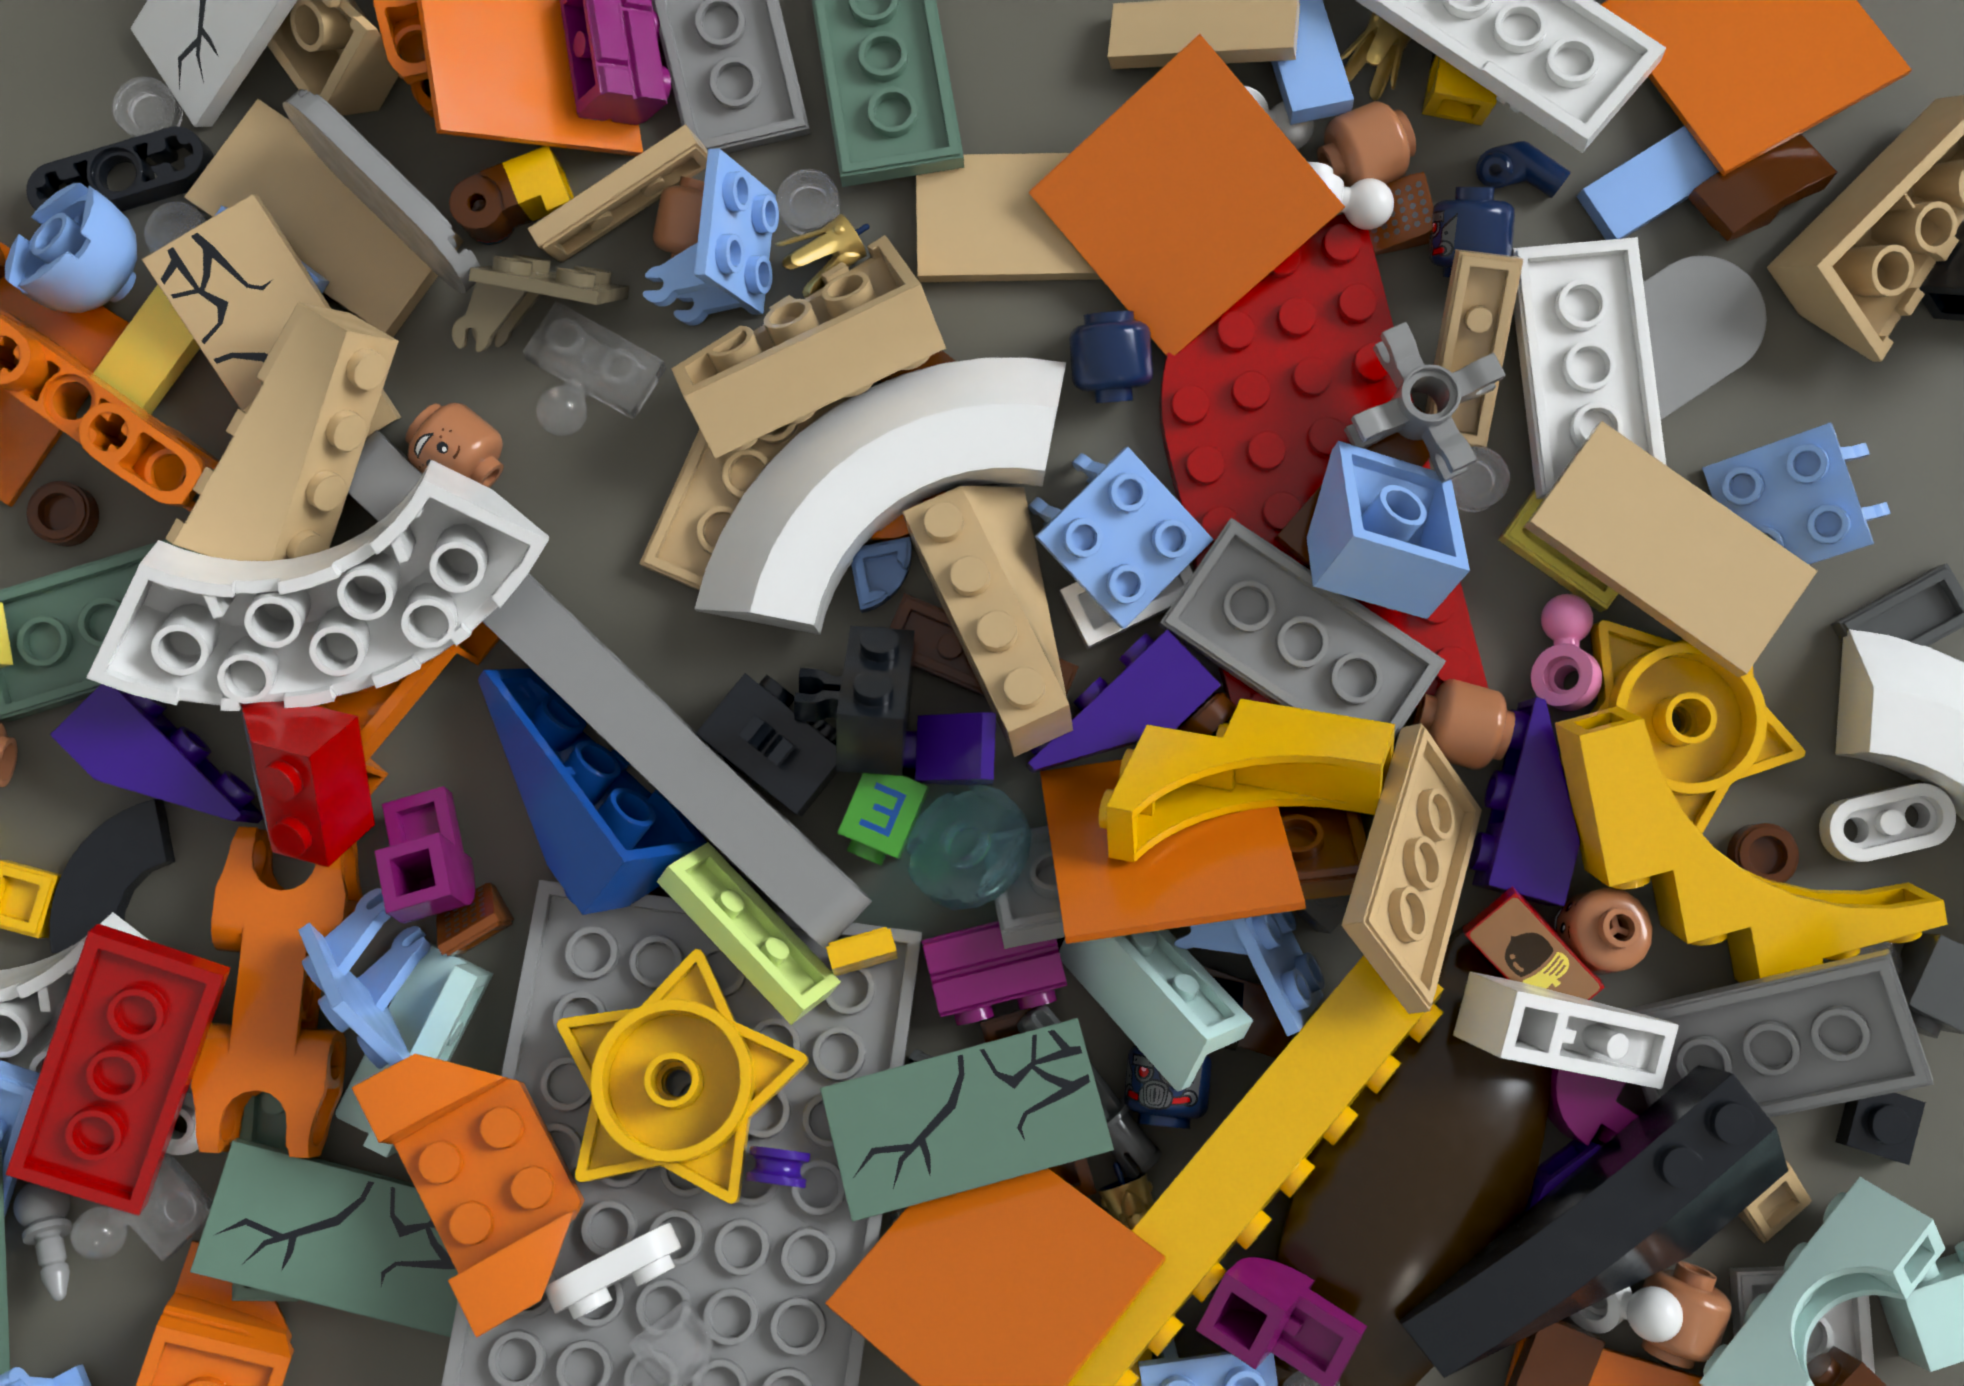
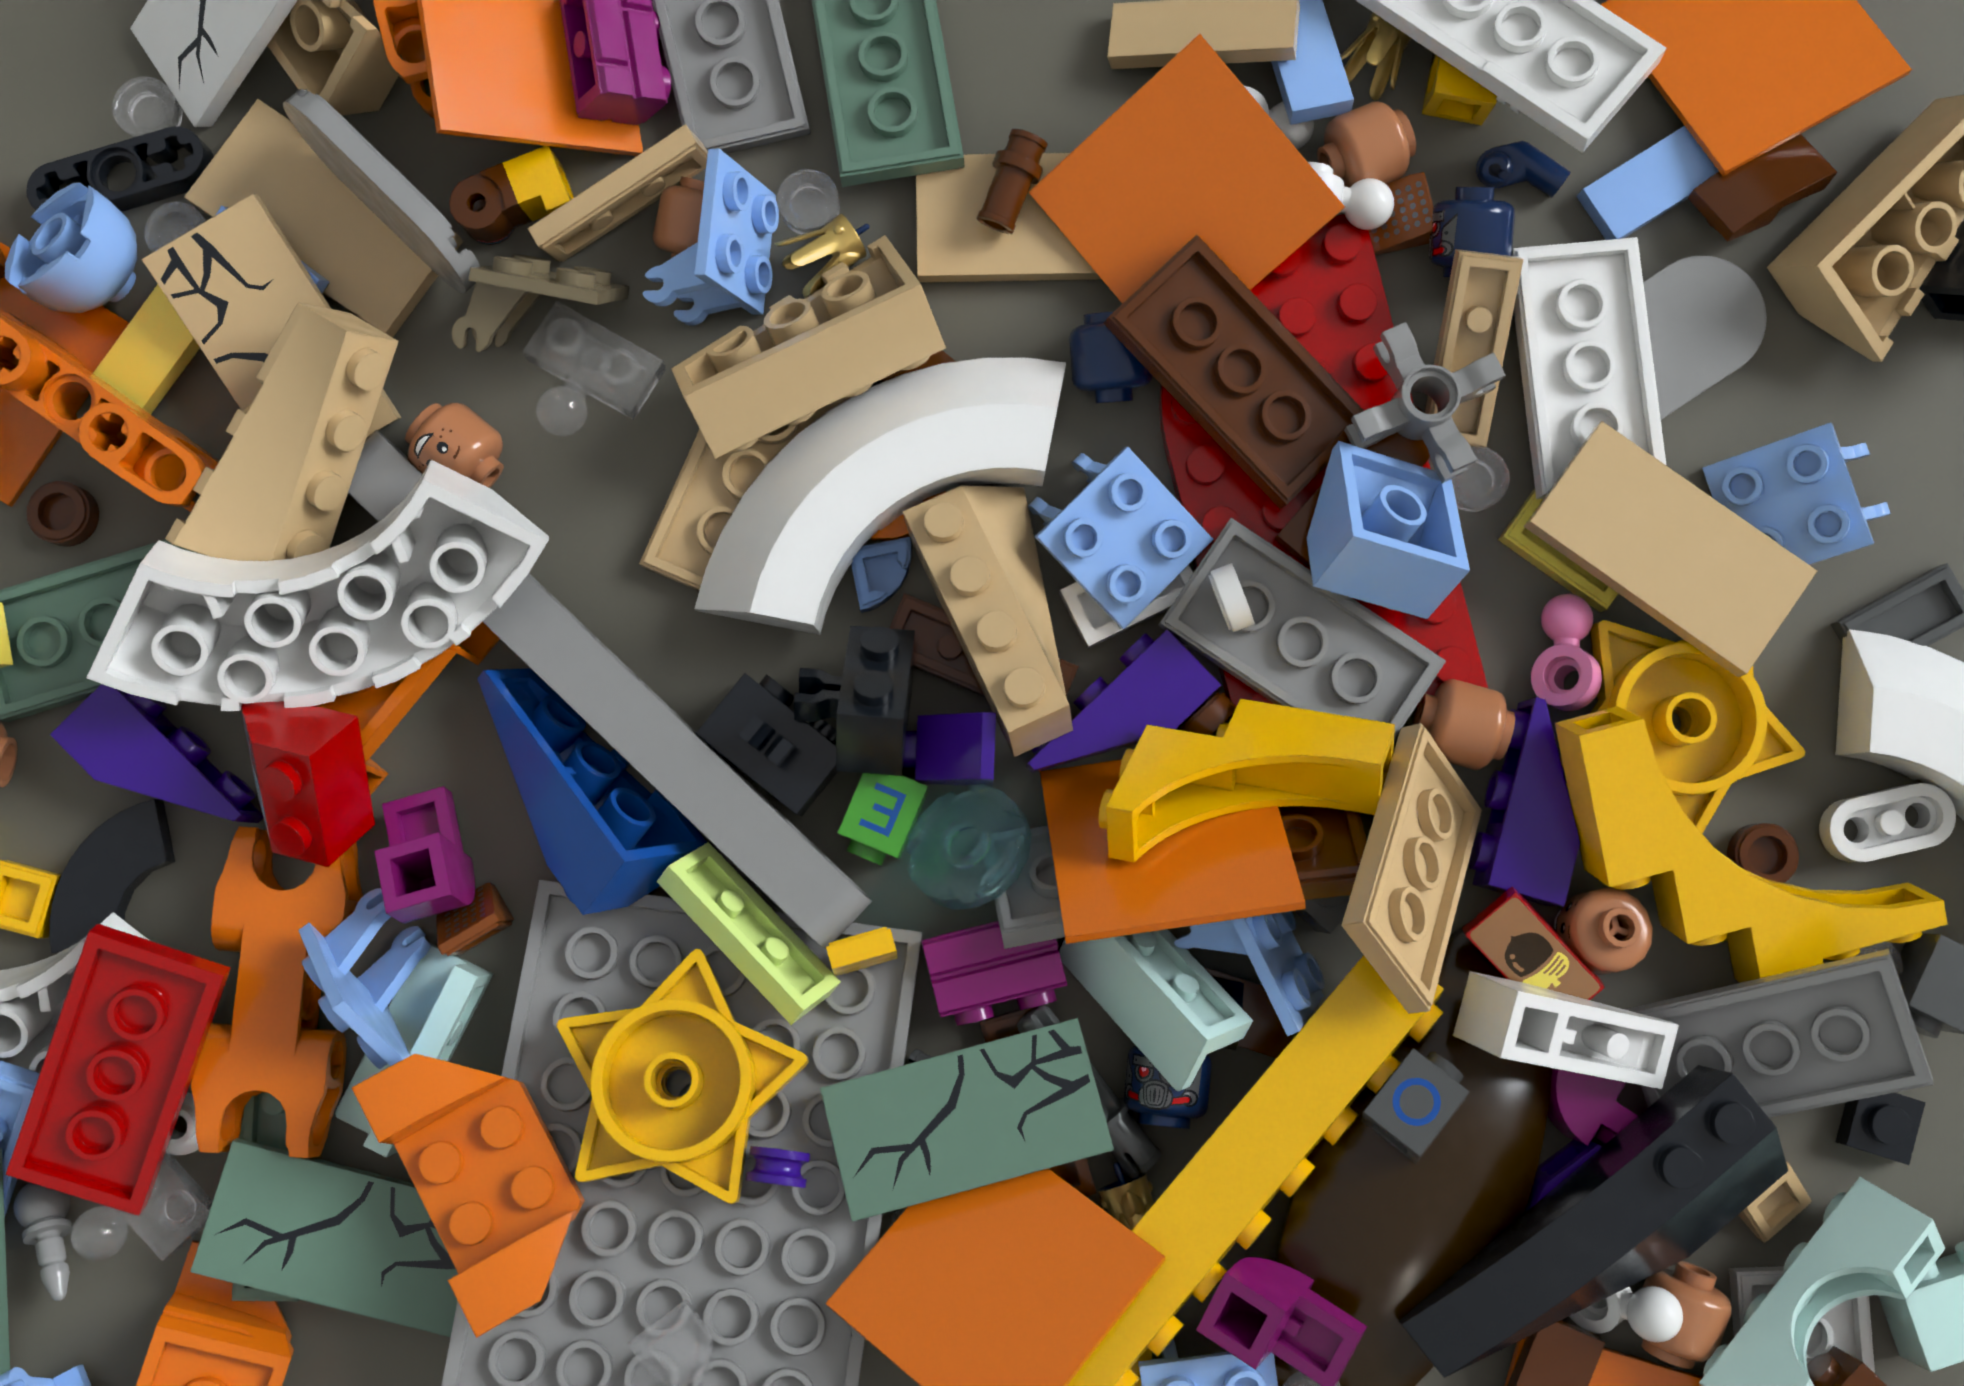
(587, 1286): white plate -> none
(1015, 172): none -> reddish brown pin
(1231, 598): none -> white tile
(1236, 370): none -> reddish brown tile
(1416, 1103): none -> dark grey brick

